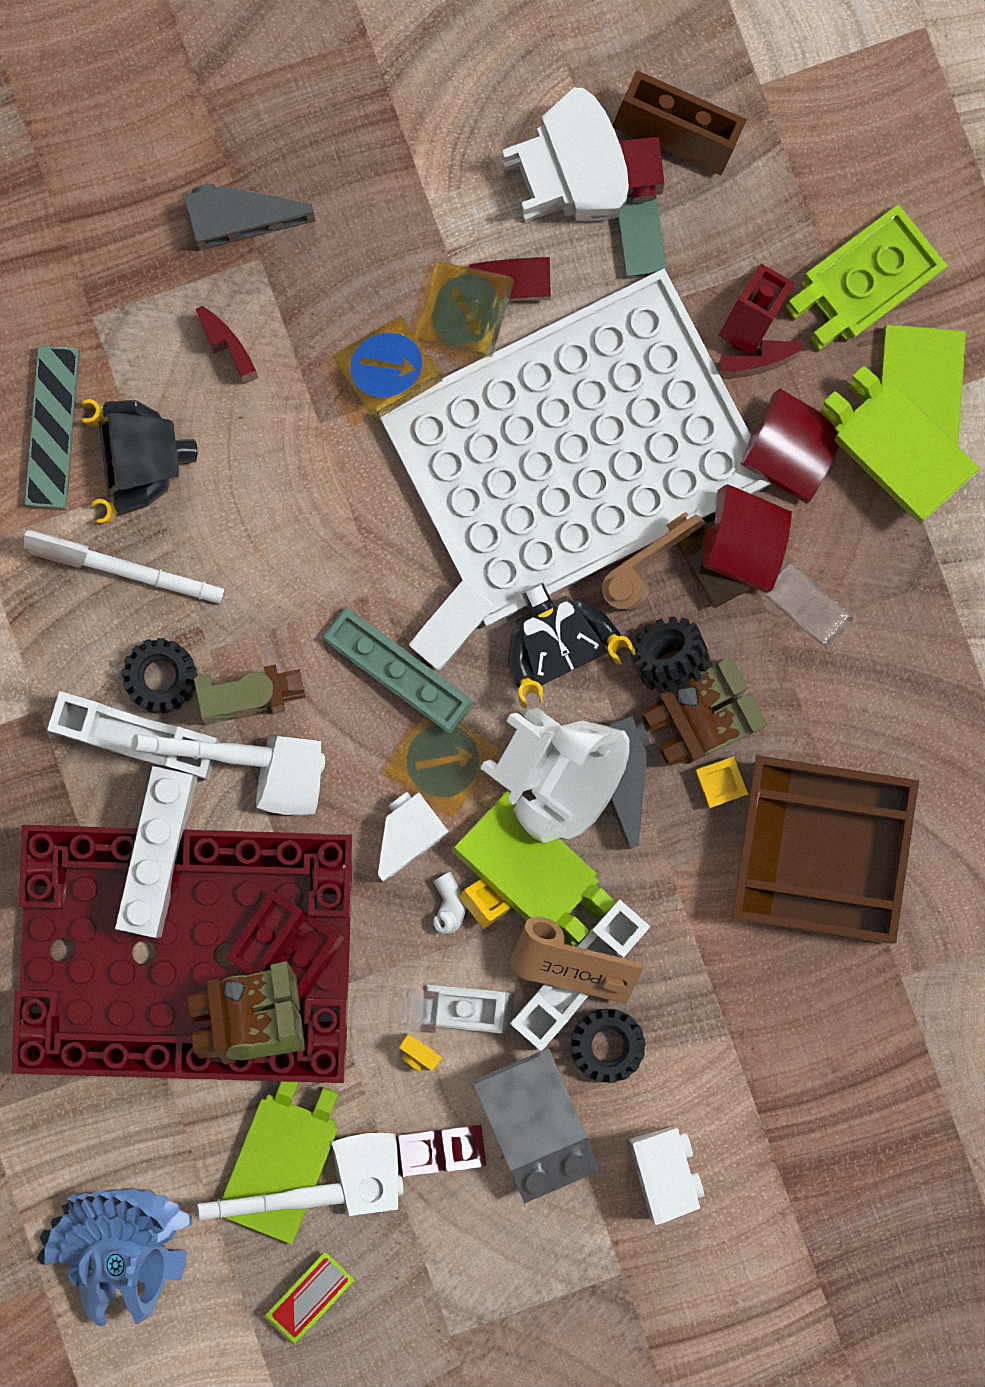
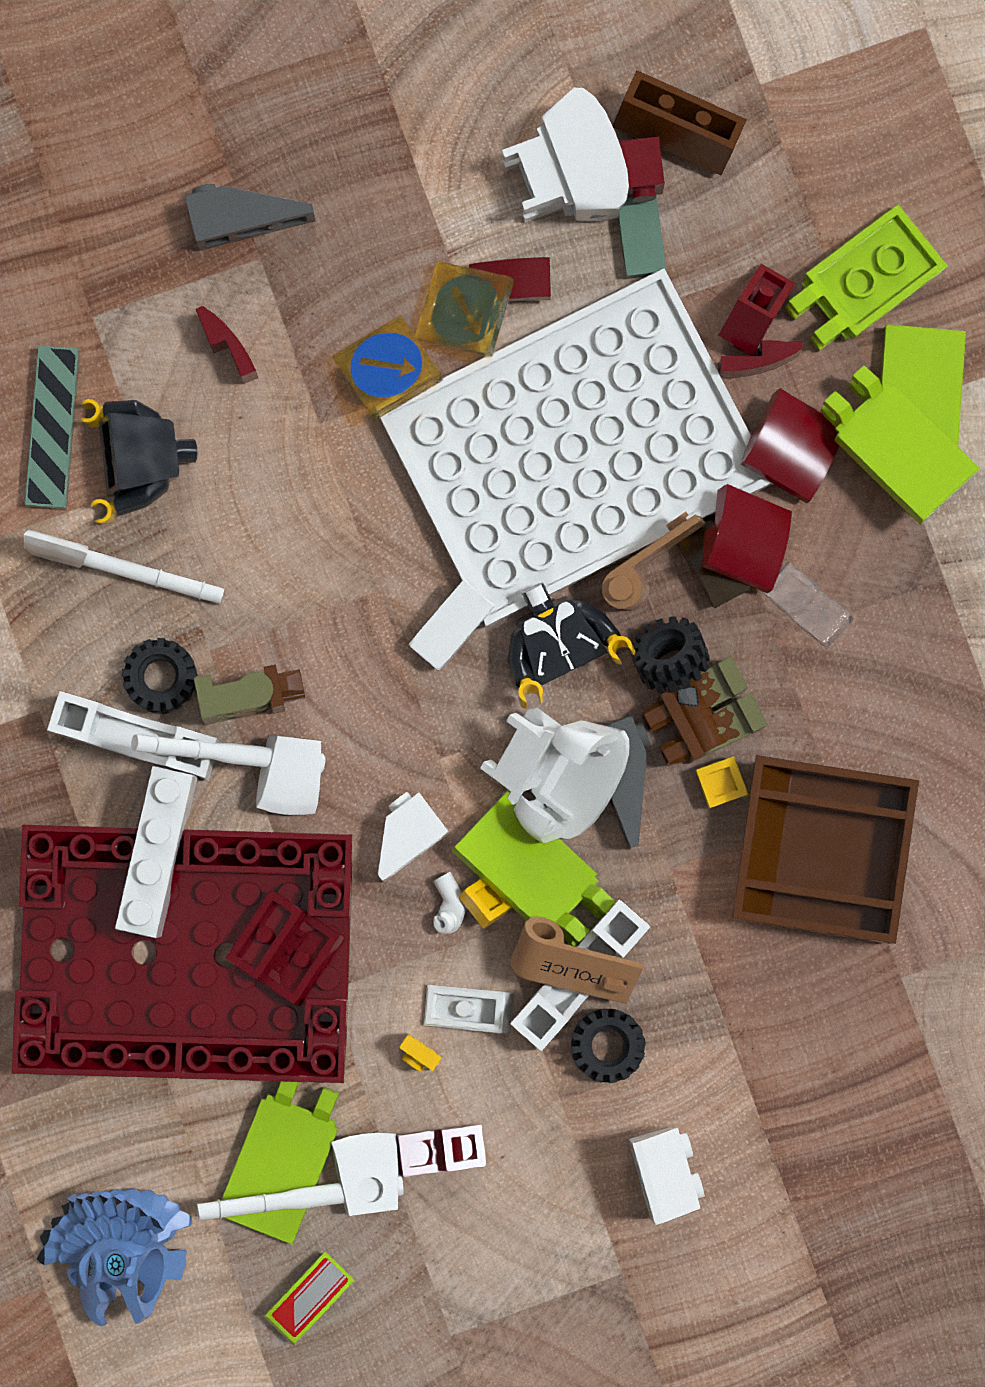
(249, 1016): hips -> none
(398, 670): sand green tile -> none
(419, 1010): clear slope -> none
(442, 765): clear yellow tile -> none
(536, 1125): flat silver slope -> none

